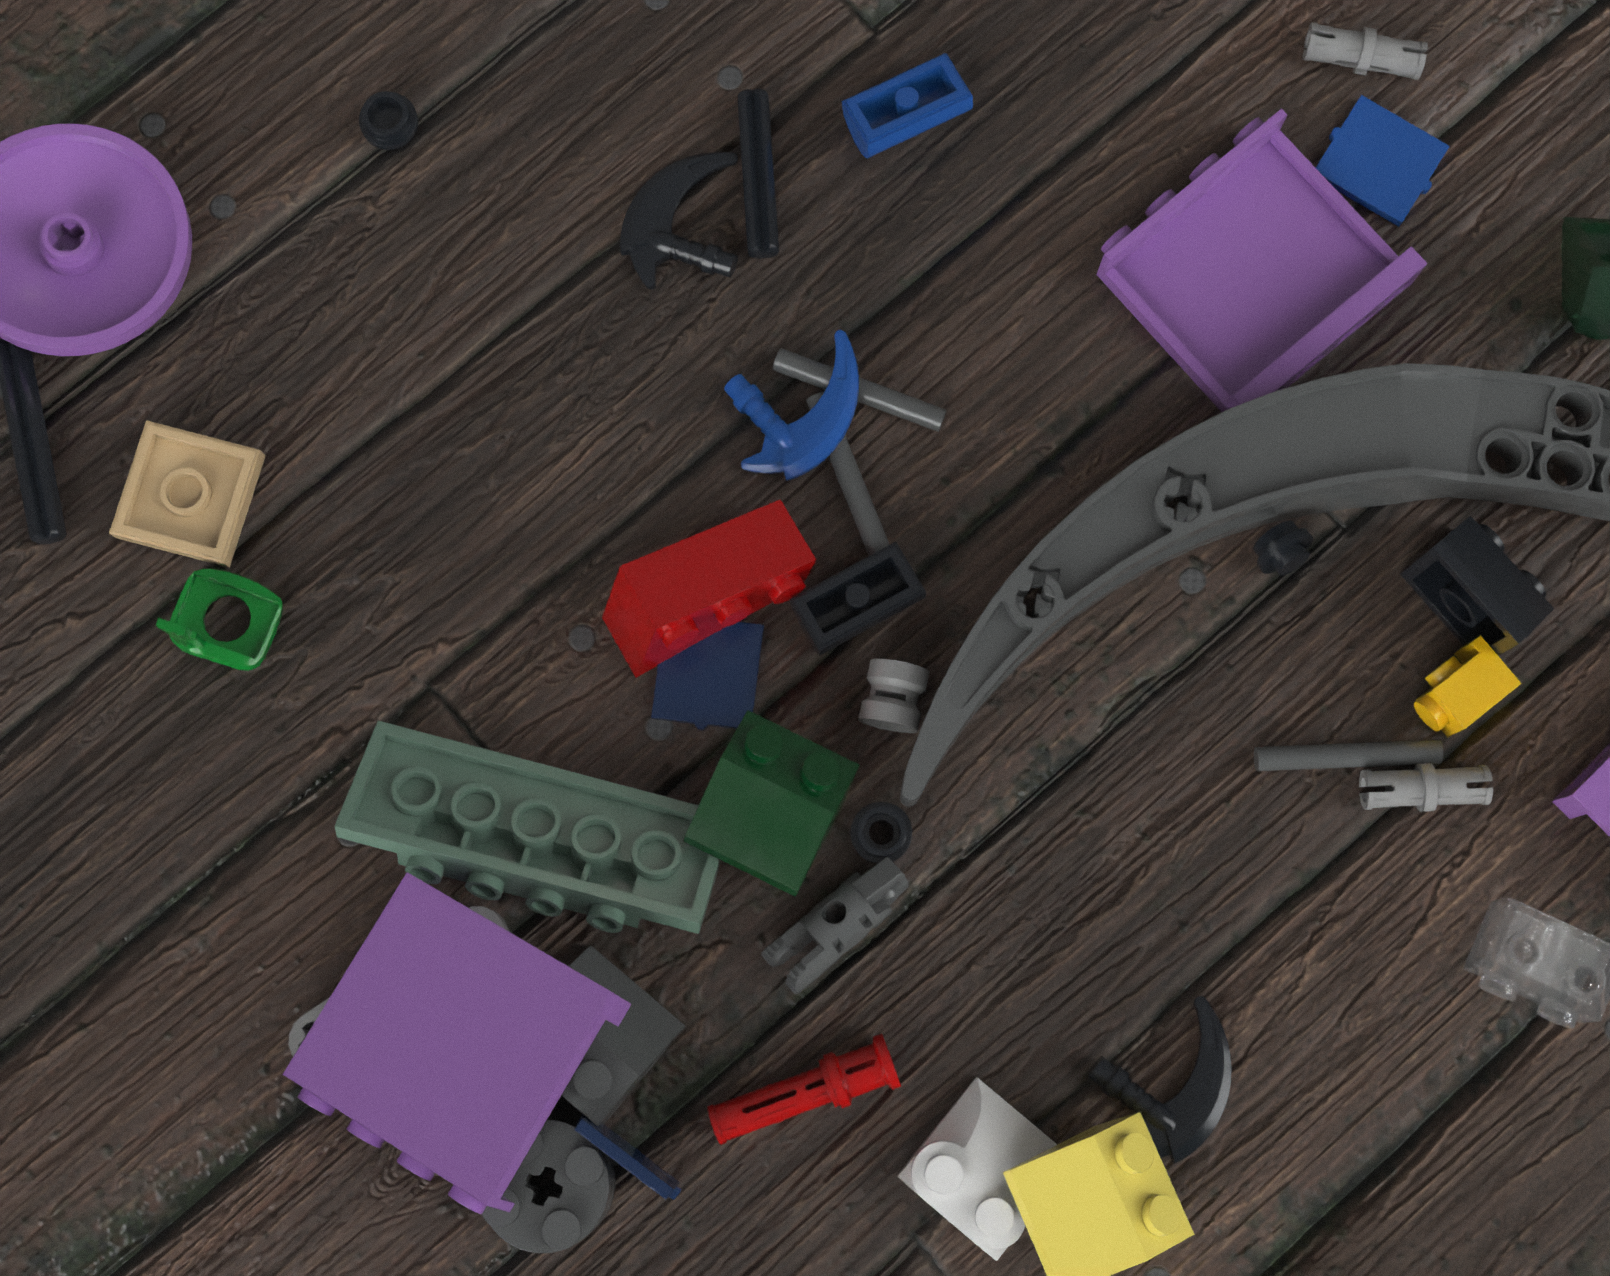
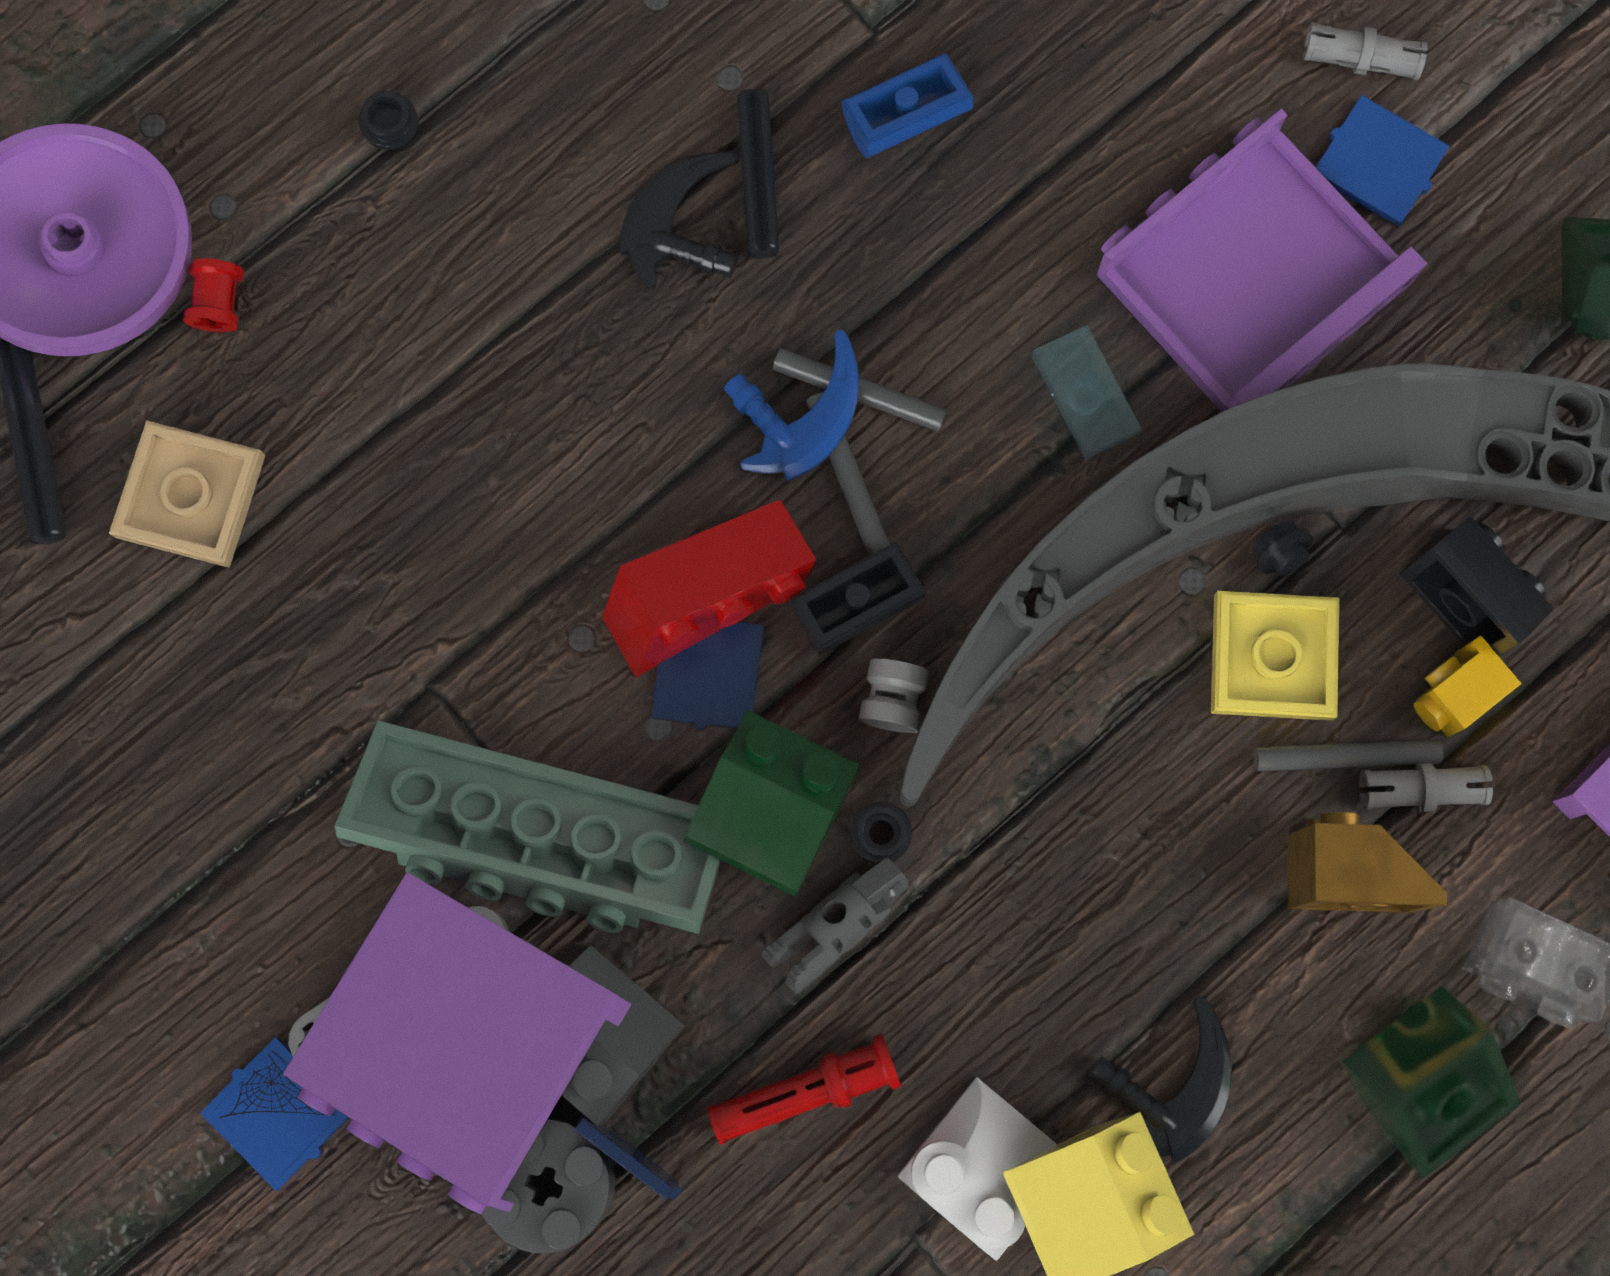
(200, 591): green piece -> none
(213, 295): none -> red bush
(268, 1120): none -> blue piece
(1086, 392): none -> clear light blue plate
(1275, 655): none -> light yellow tile
(1355, 868): none -> pearl gold slope
(1433, 1080): none -> clear green slope

